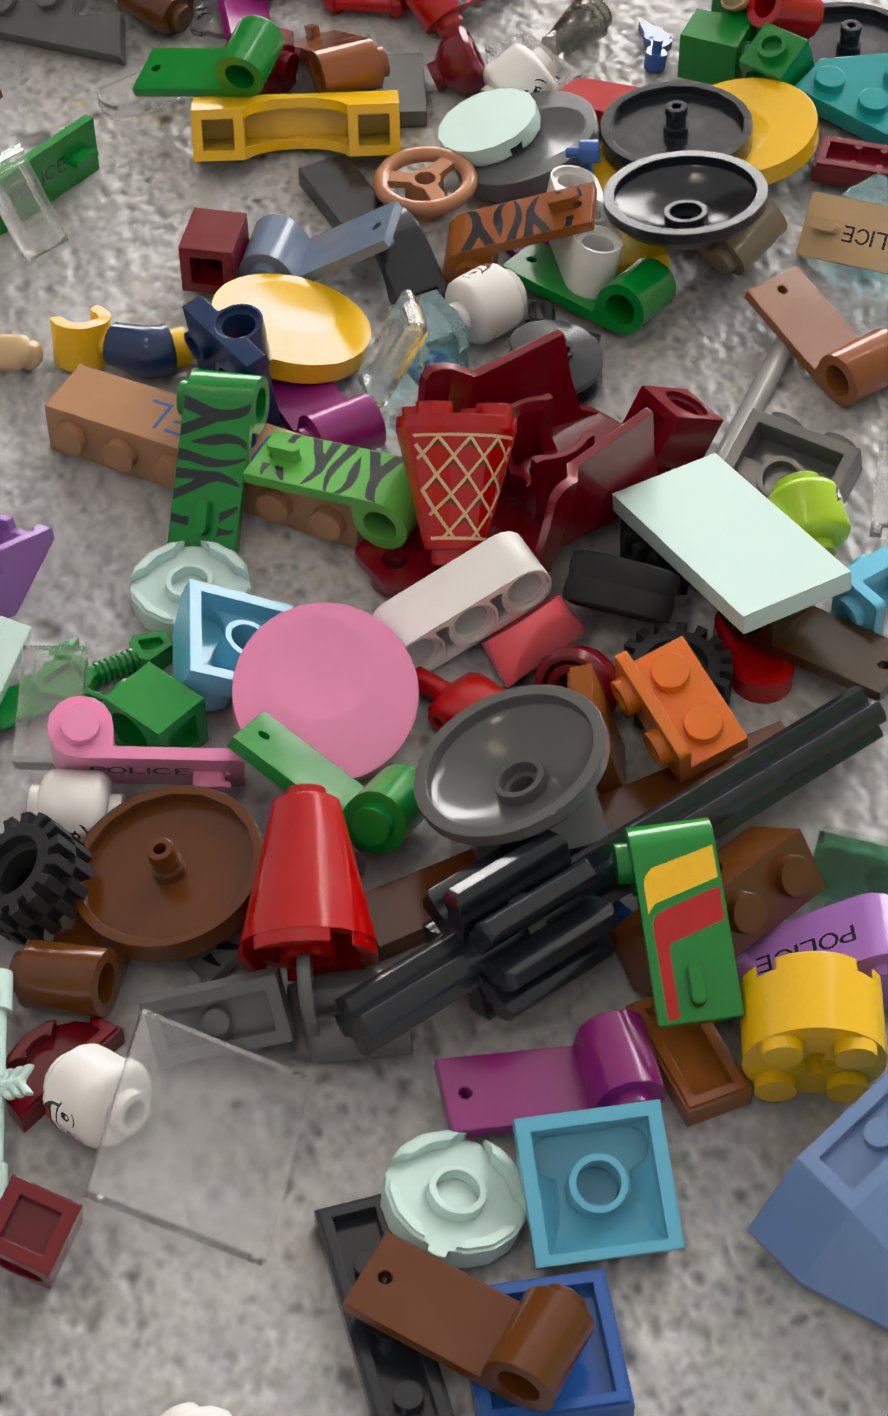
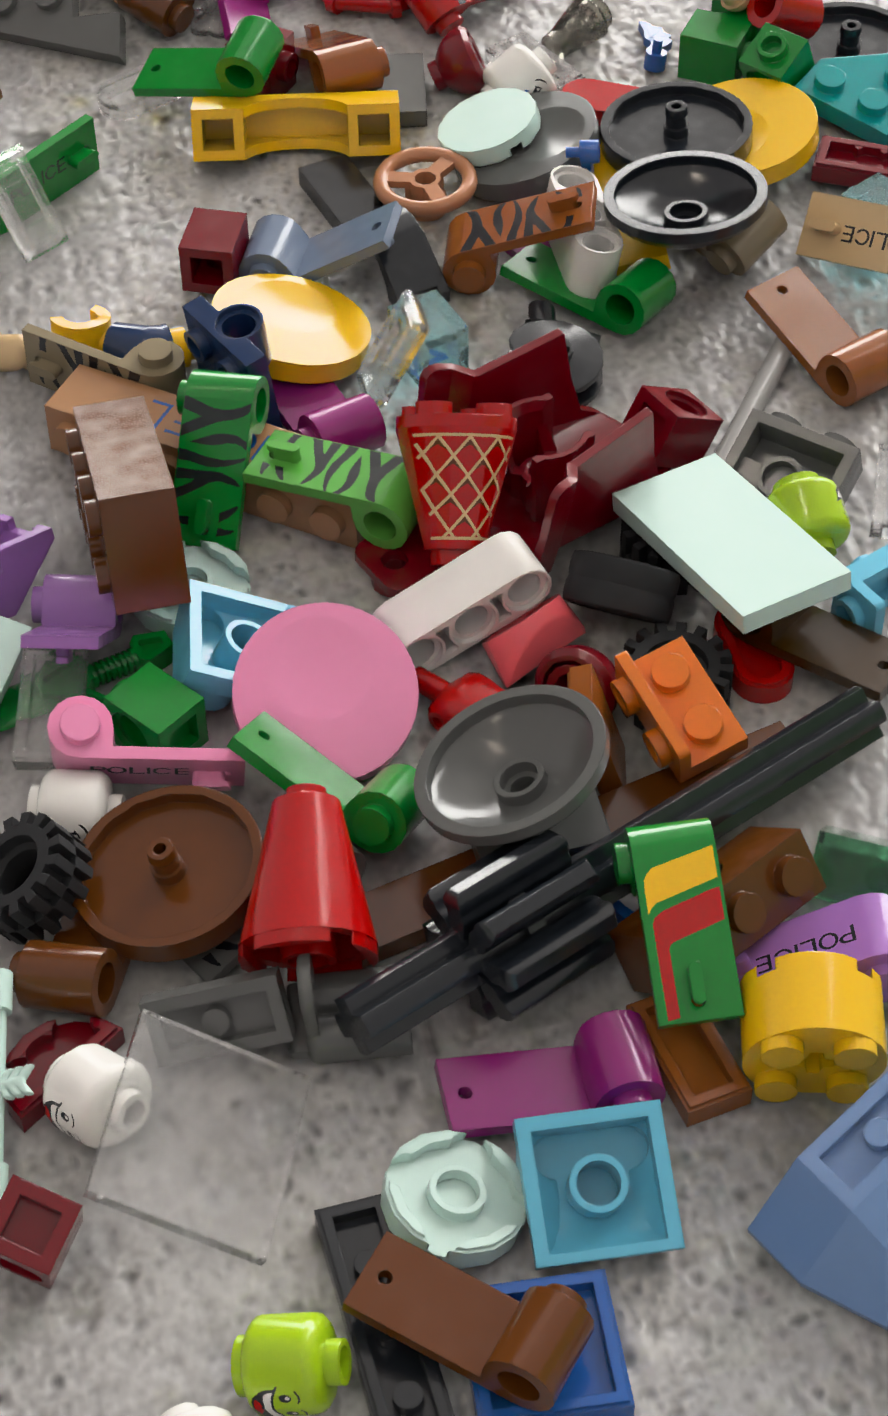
(55, 357): none -> dark tan door
(71, 616): none -> medium lavender door
(127, 506): none -> reddish brown brick
(290, 1364): none -> lime head
(488, 301): white head -> none

